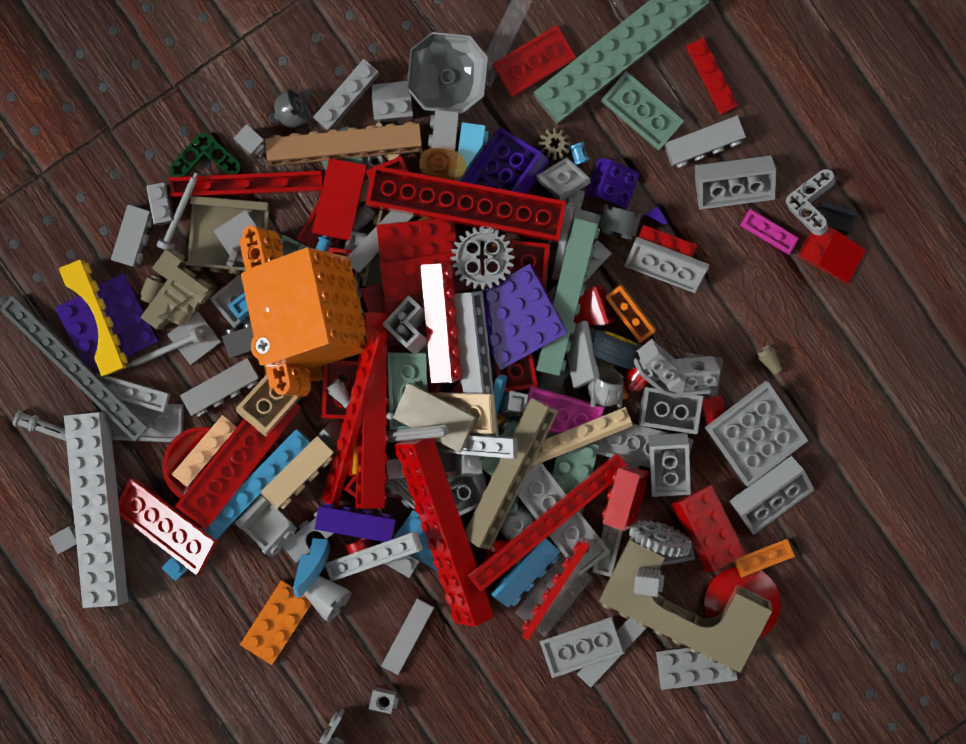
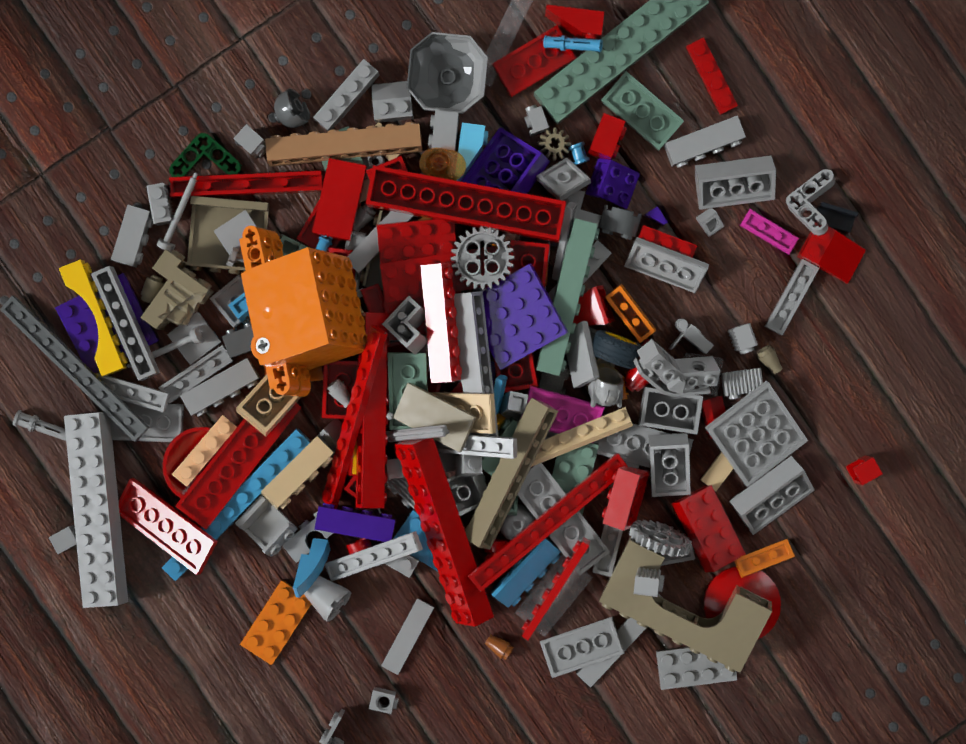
(125, 323): none -> light grey brick
(196, 373): none -> light grey plate
(499, 646): none -> dark orange cone
(536, 120): none -> light grey brick
(572, 43): none -> dark azure pin
(577, 21): none -> red slope
(607, 136): none -> red brick
(692, 335): none -> light grey piece
(710, 221): none -> light grey slope
(717, 472): none -> tan tile
(741, 382): none -> light grey brick
(743, 338): none -> light grey brick
(791, 297): none -> light grey plate
(863, 470): none -> red panel

